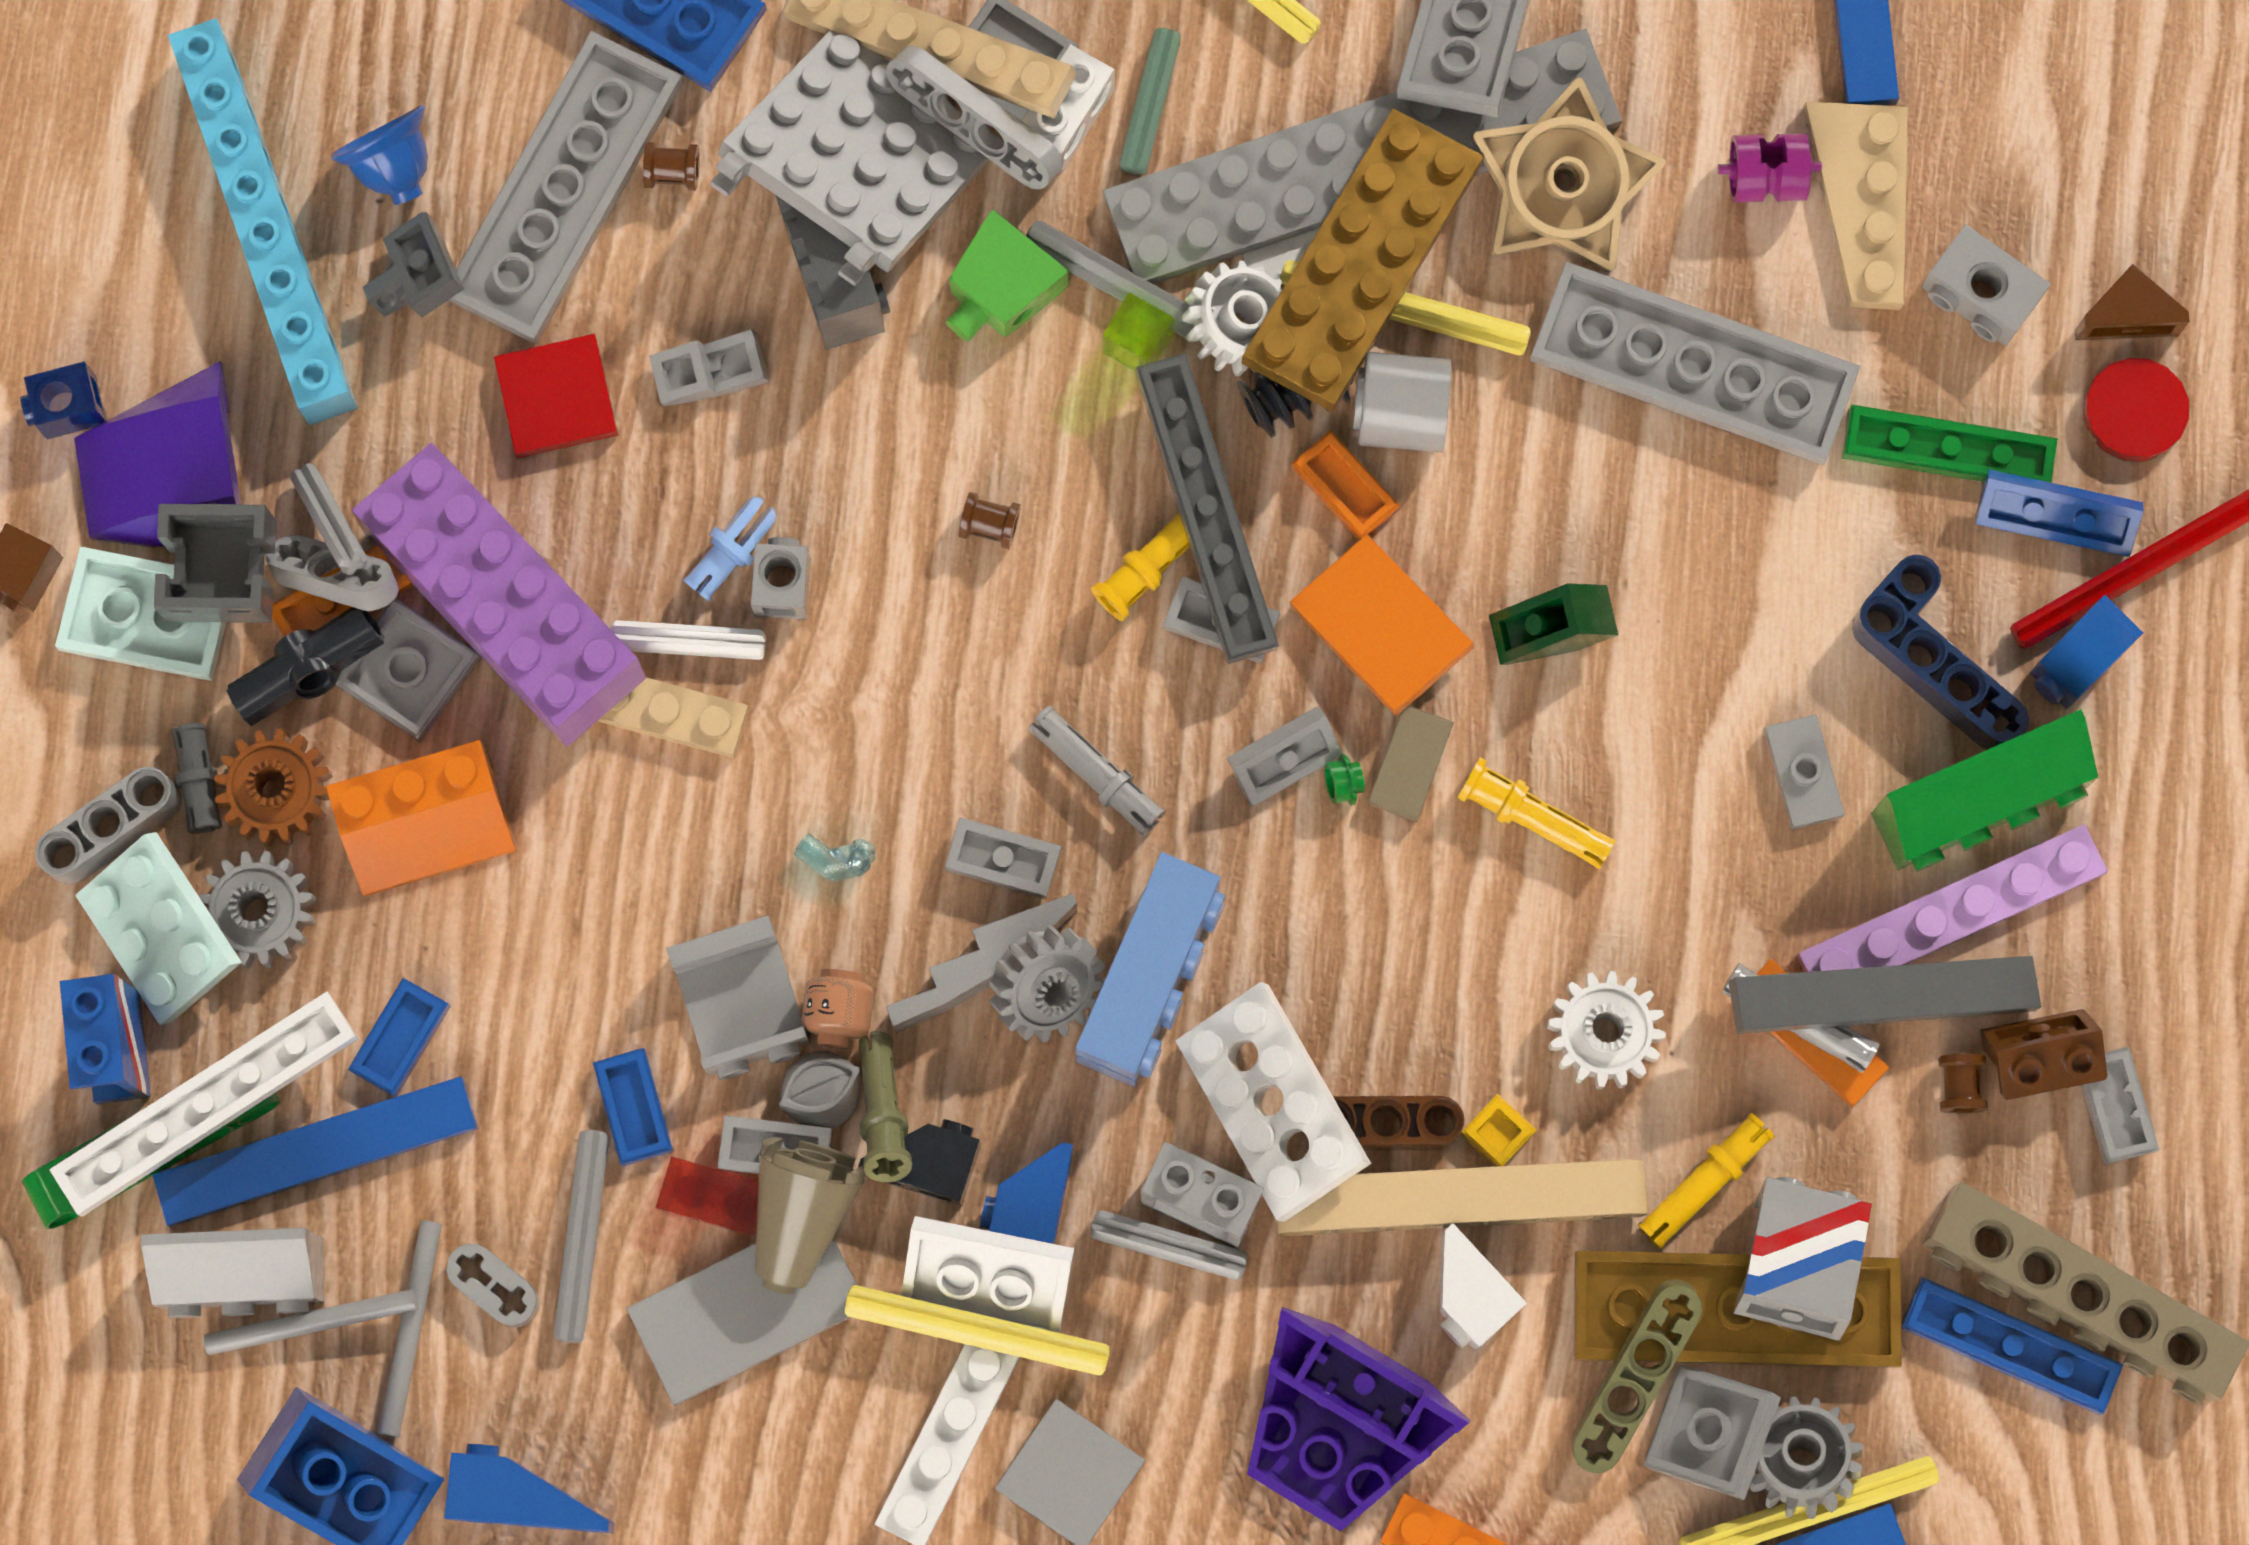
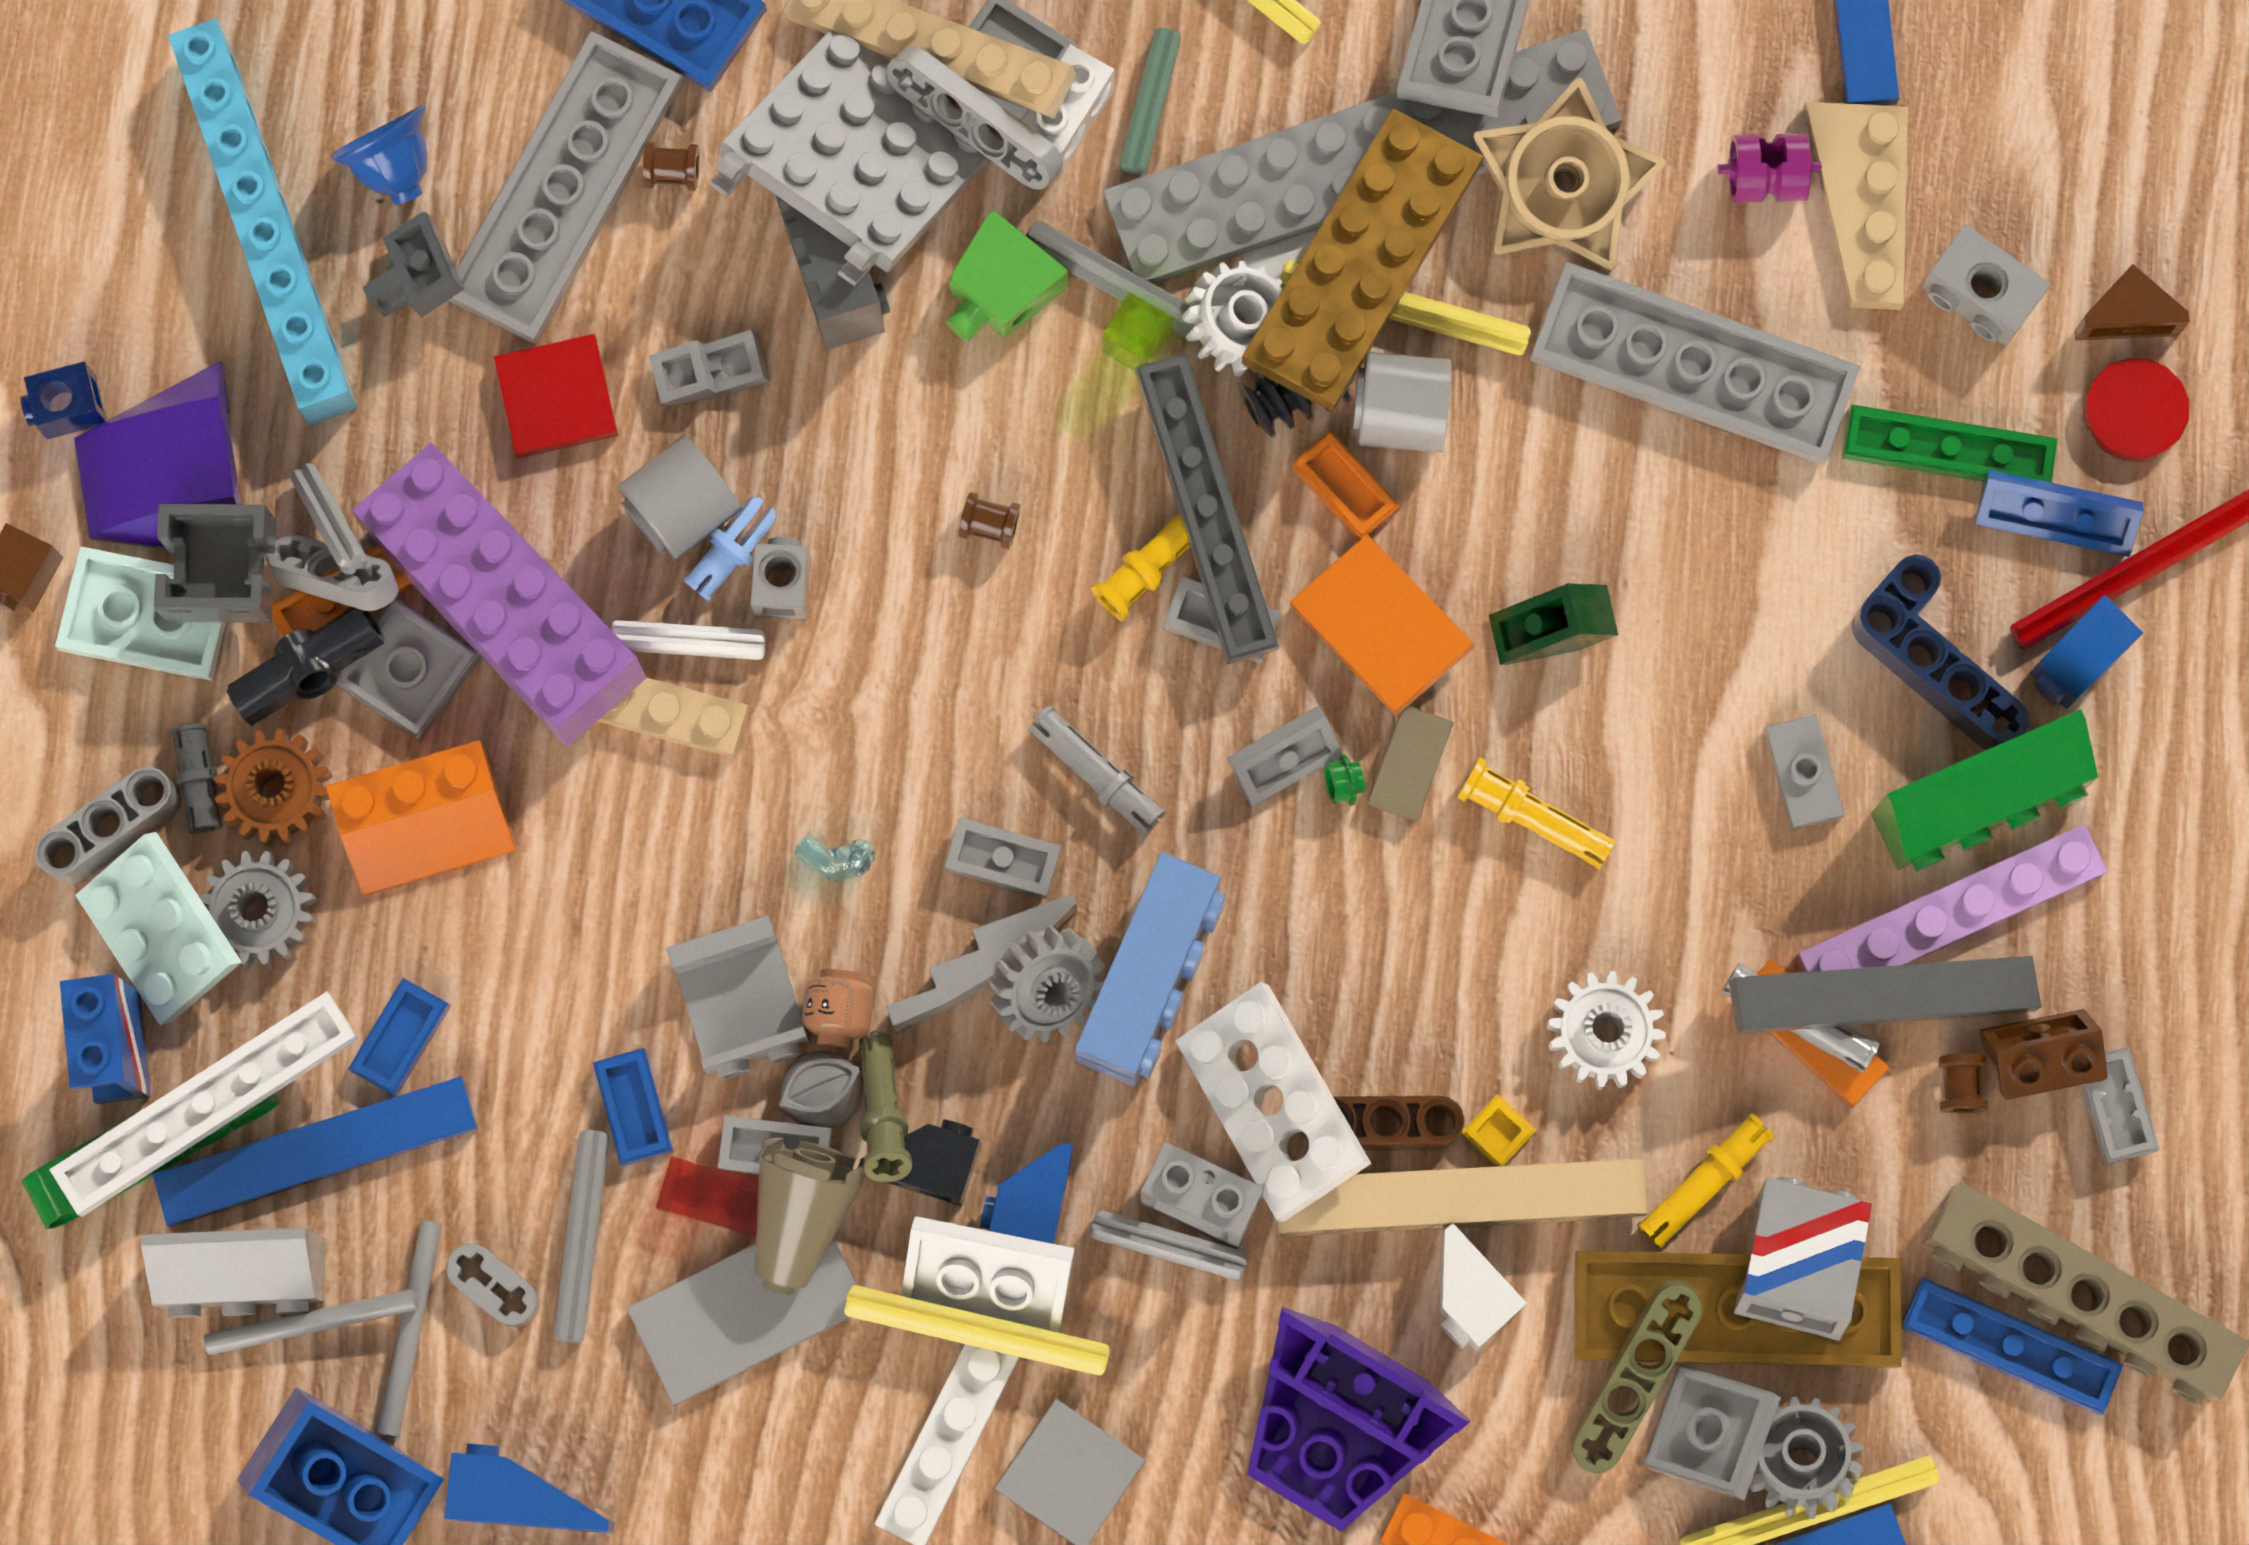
(678, 498): none -> light grey piece

